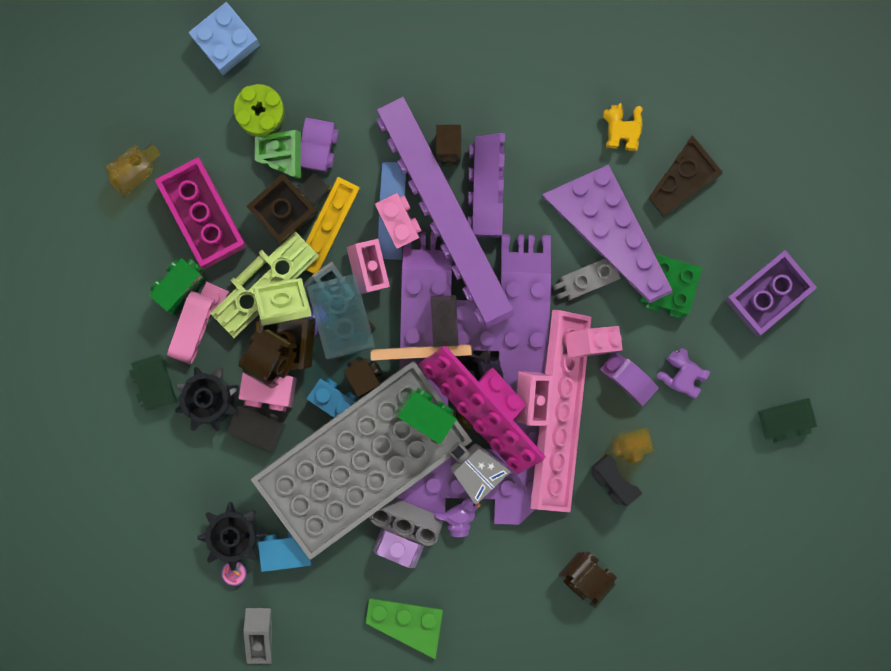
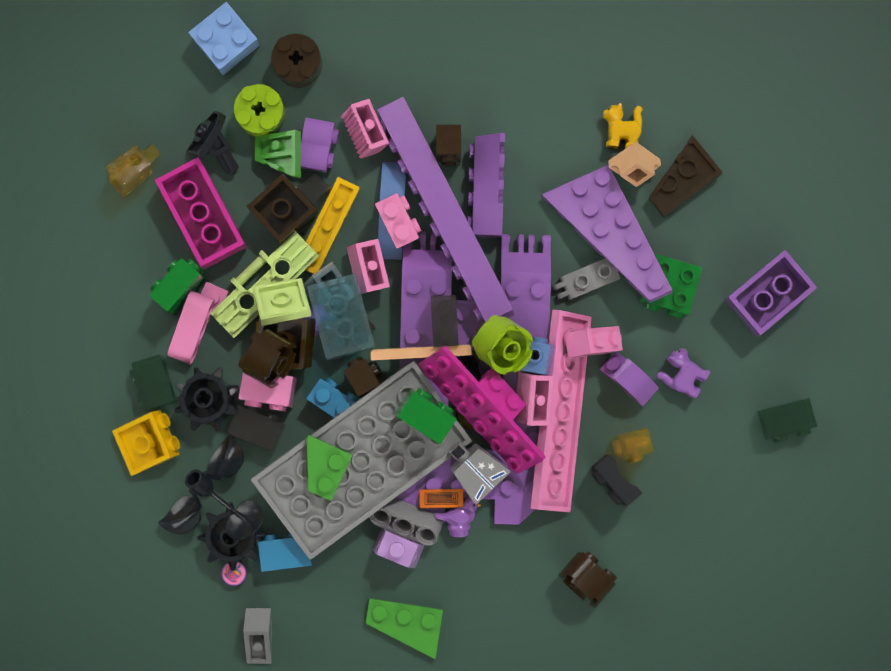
(146, 442): none -> yellow plate
(184, 514): none -> black plant
(211, 140): none -> black piece
(308, 67): none -> dark brown brick
(325, 467): none -> bright green wing
(365, 128): none -> bright pink brick
(441, 498): none -> orange sticker
(503, 345): none -> lime brick
(542, 364): none -> medium blue brick
(635, 164): none -> light nougat brick

